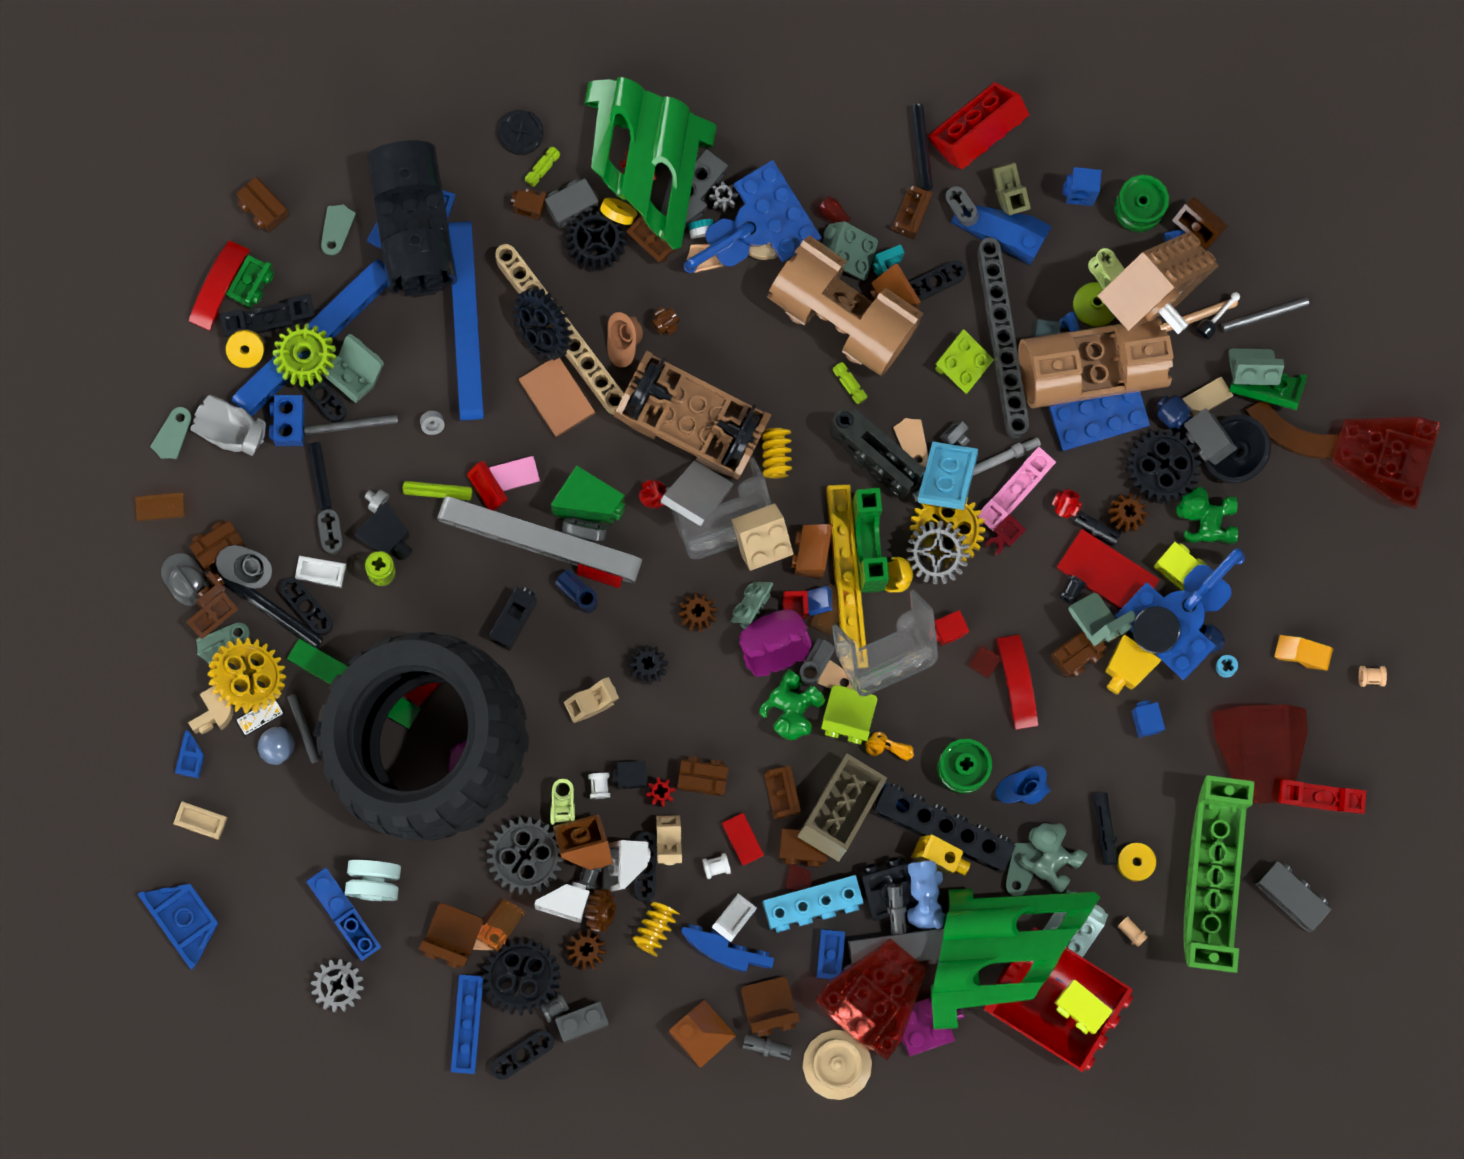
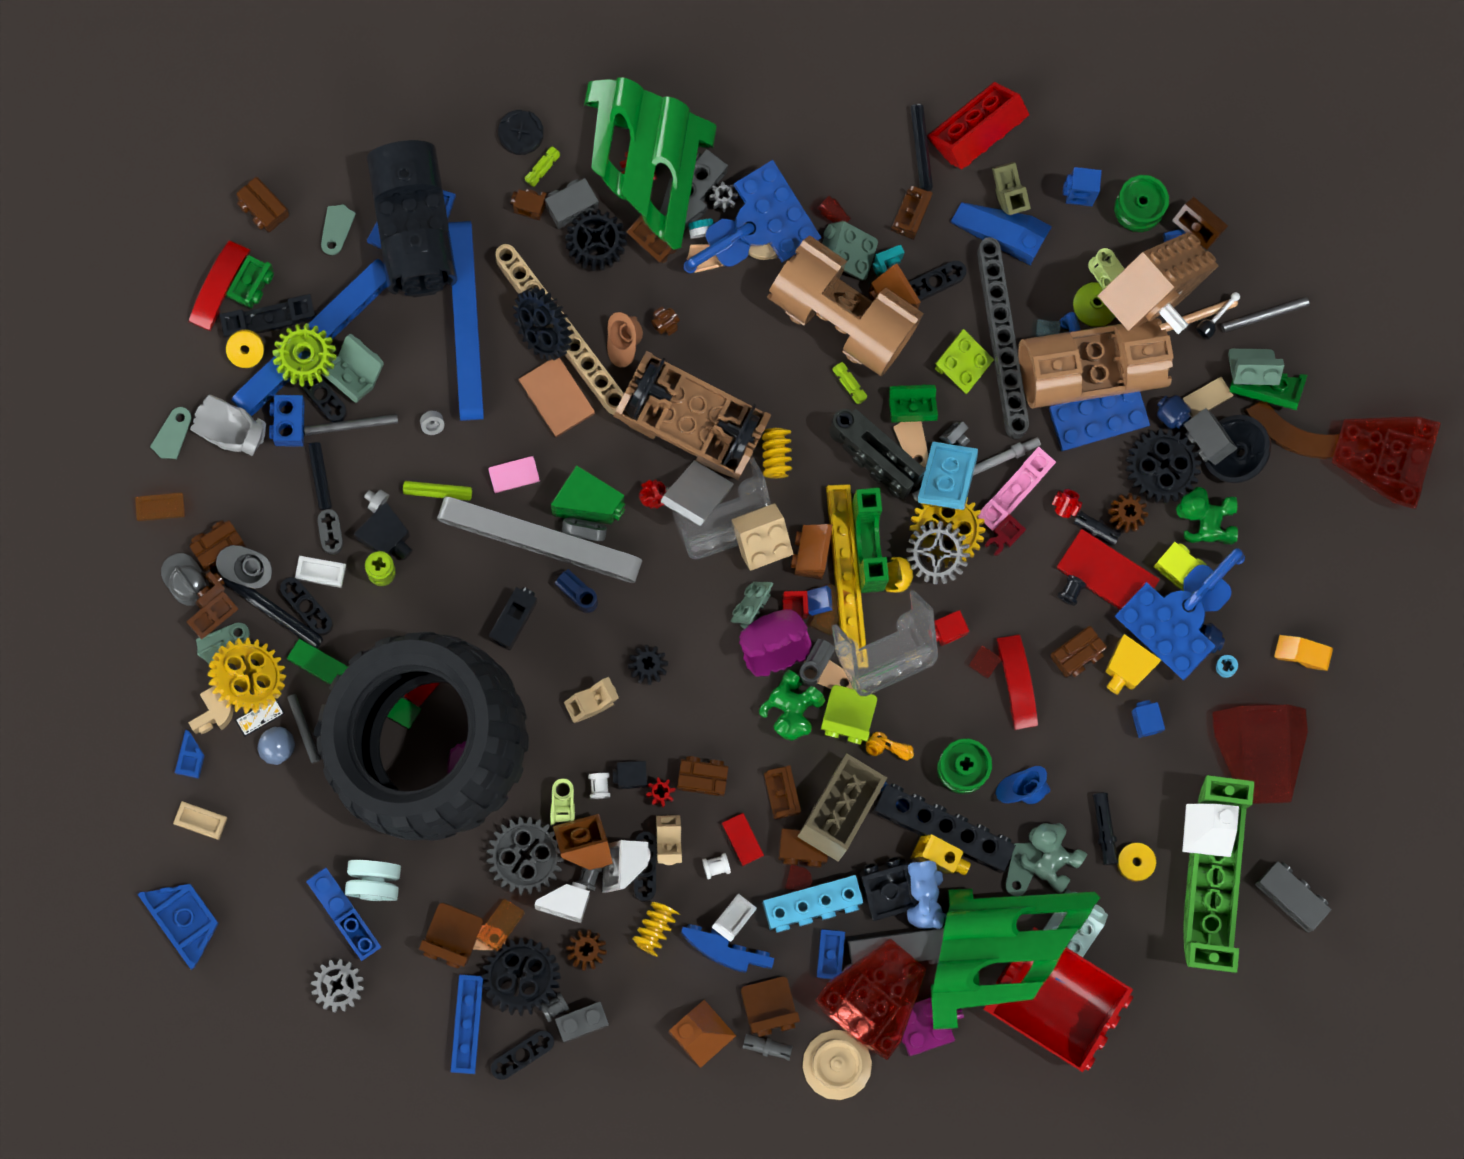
(487, 486): red tile -> none
(598, 575): red sticker -> none
(600, 910): reddish brown gear -> none
(618, 211): yellow piece -> none
(689, 608): reddish brown gear -> none
(896, 909): dark grey pin -> none
(913, 403): none -> green bracket
(966, 204): dark grey beam -> none
(1082, 1007): neon yellow brick -> none
(1098, 621): sand green bracket -> none
(1132, 932): light nougat pin -> none
(1156, 630): black tile -> none
(1210, 829): none -> white slope
(1322, 797): red slope -> none
(1374, 676): light nougat bush -> none

